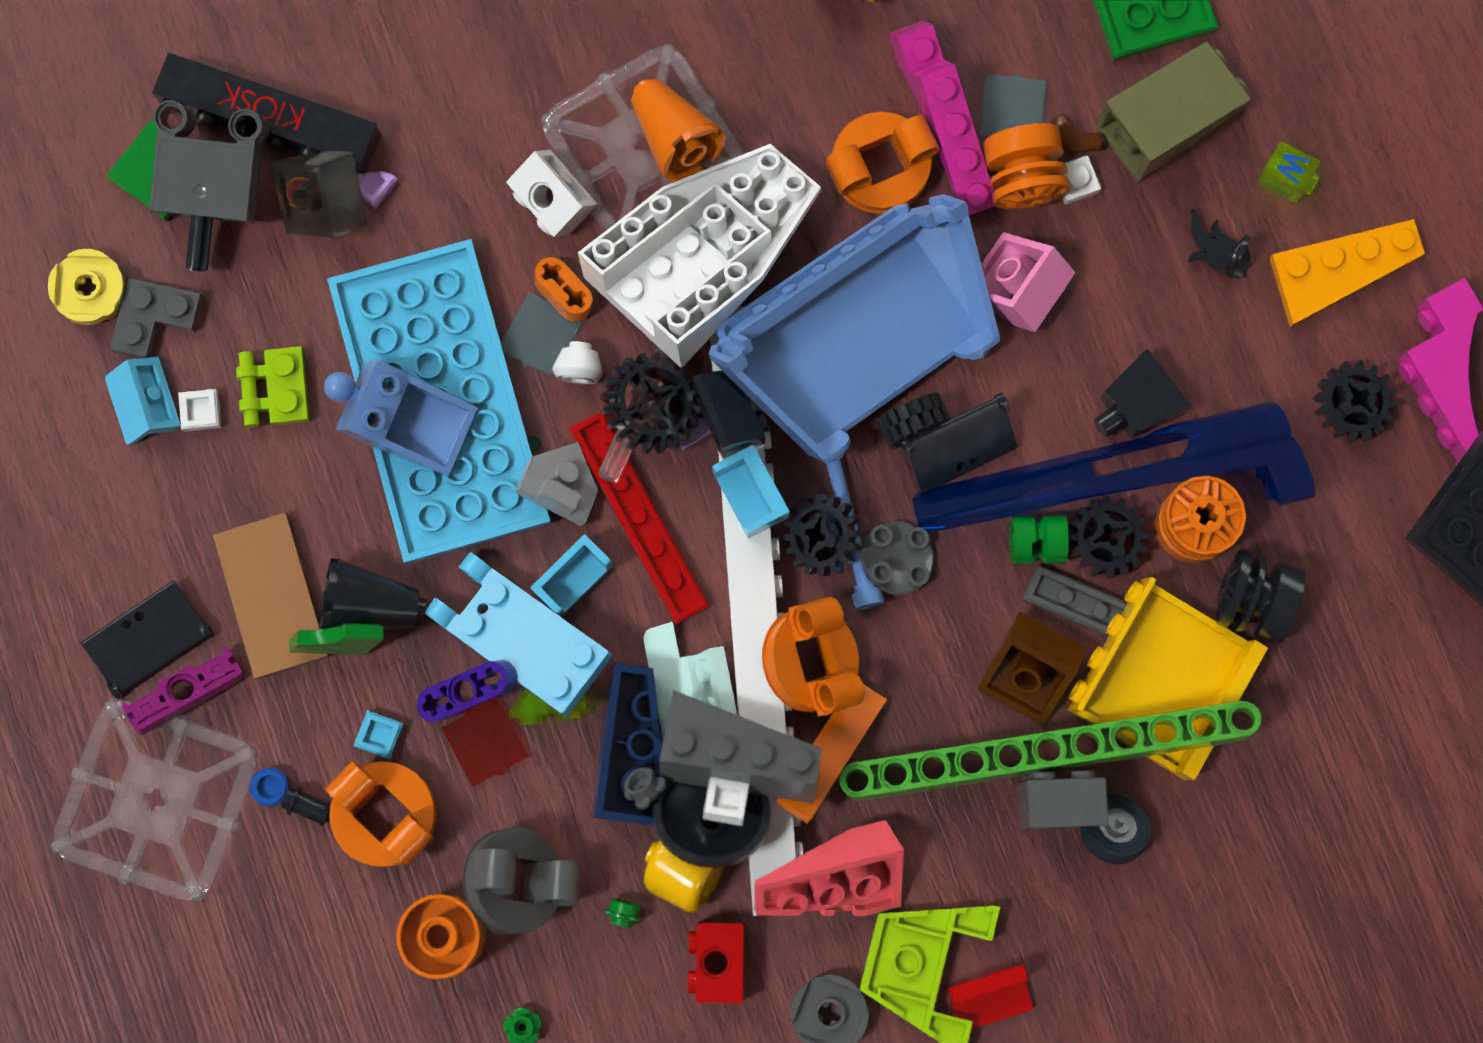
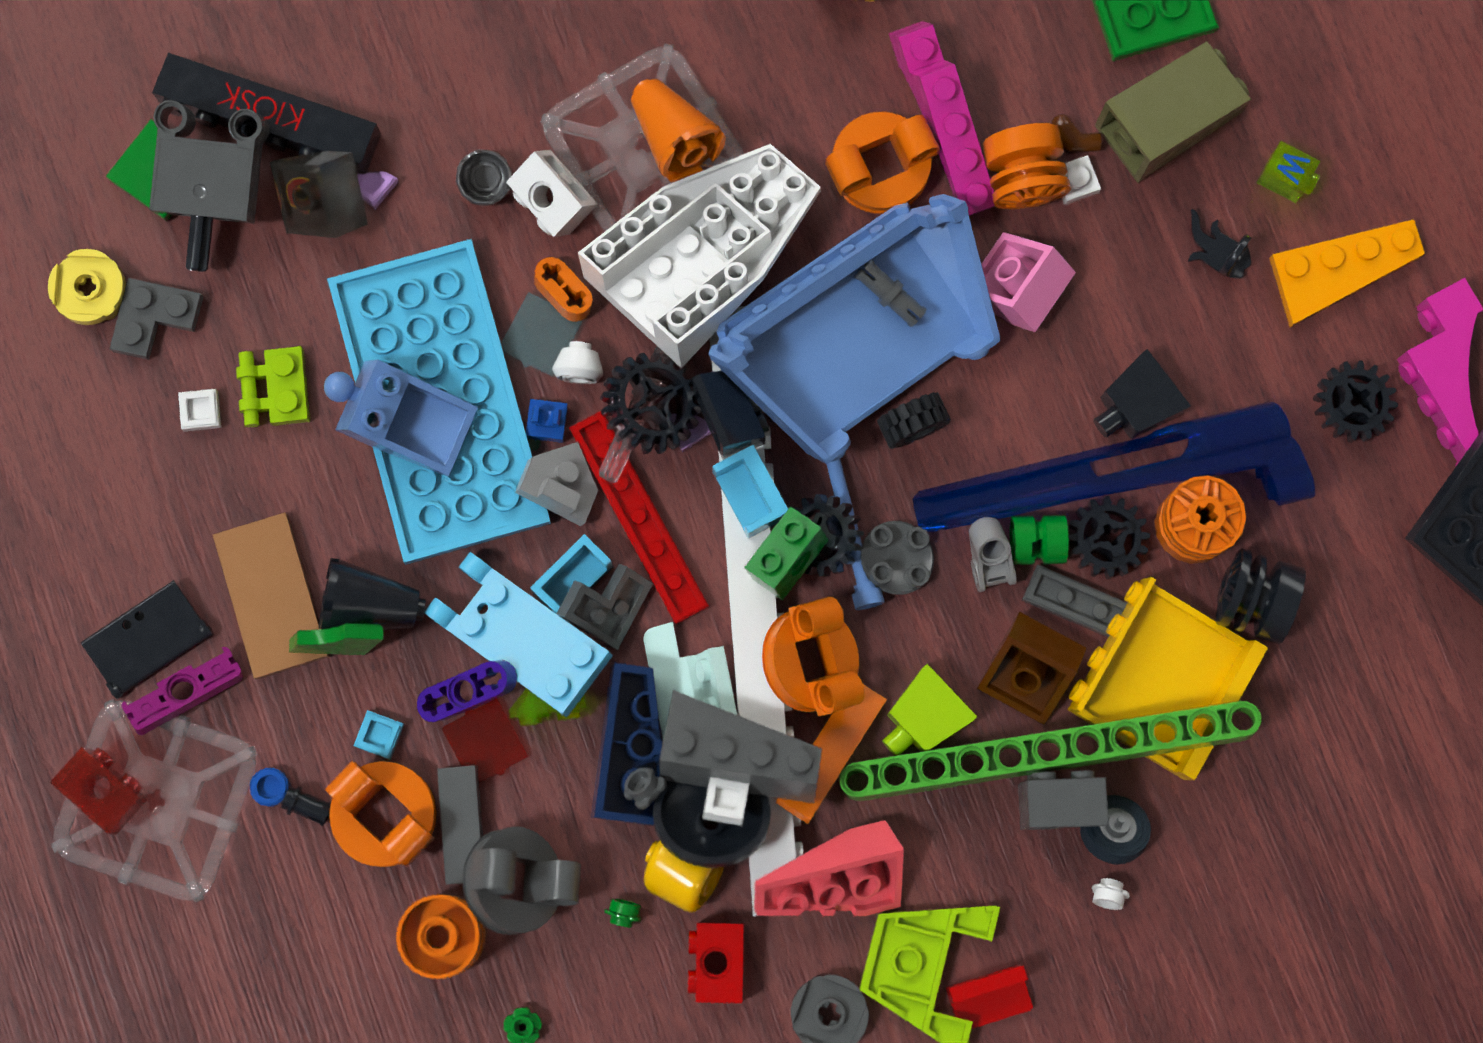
(77, 783): none -> clear red brick
(141, 399): medium azure panel -> none
(459, 817): none -> dark grey tile
(483, 177): none -> flat silver hair
(546, 420): none -> blue tile
(609, 614): none -> dark grey plate
(786, 553): none -> green brick
(890, 293): none -> dark grey pin
(926, 714): none -> lime torso
(977, 433): black door -> none
(990, 554): none -> light grey piece
(1010, 103): clear light blue piece -> none
(1109, 894): none -> white plate

